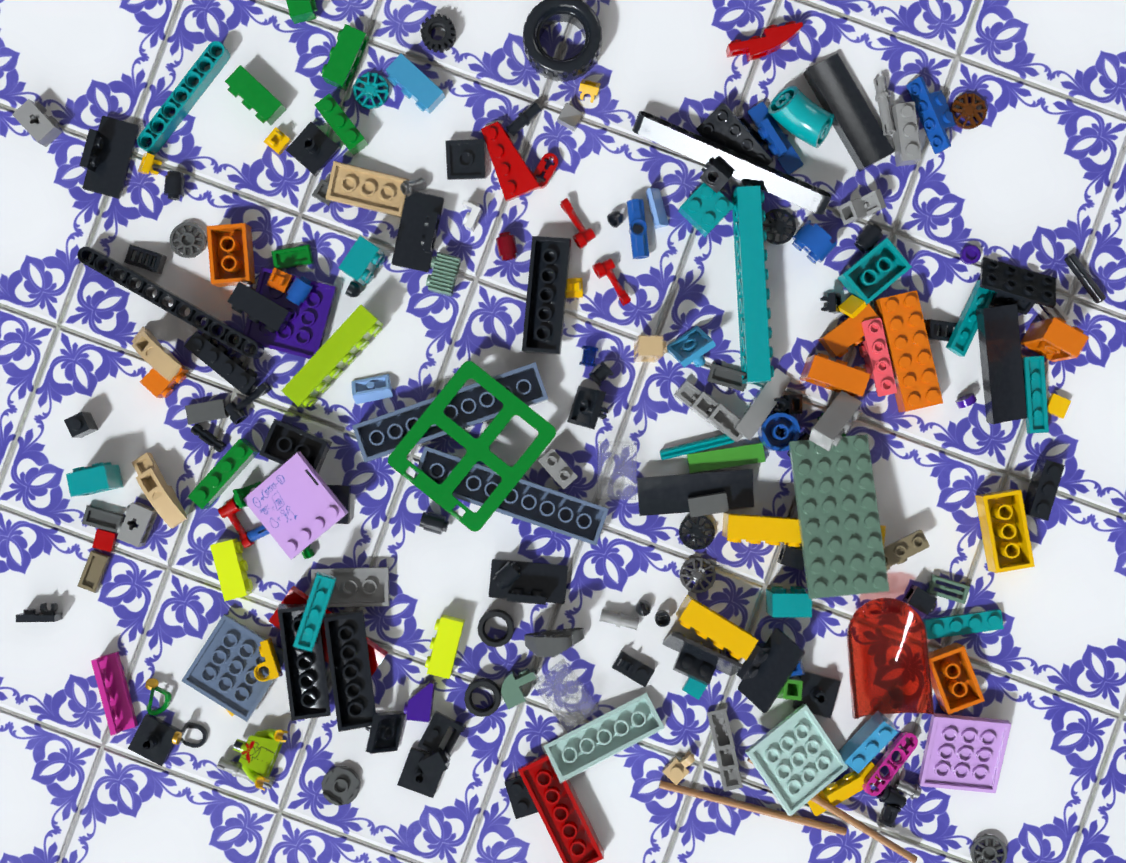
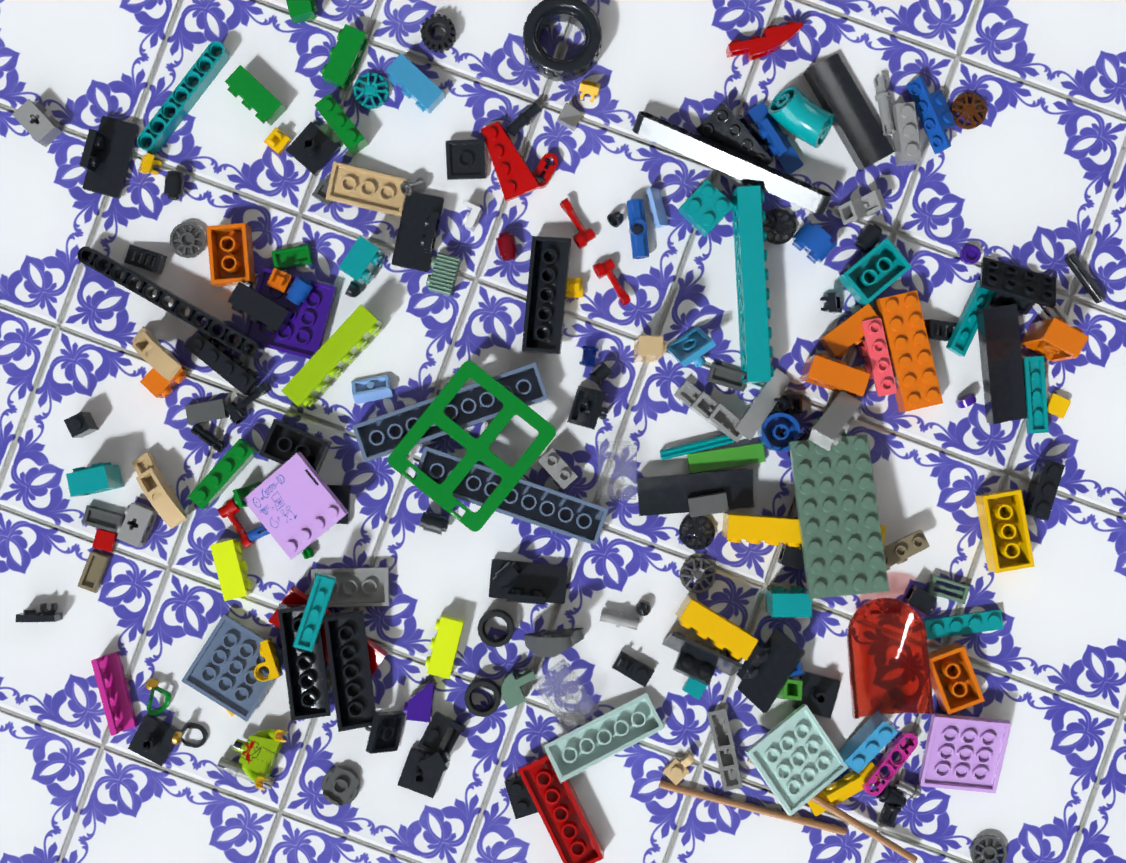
(662, 621): black hinge -> none
(713, 182): black brick -> none
(852, 306): yellow tile -> none

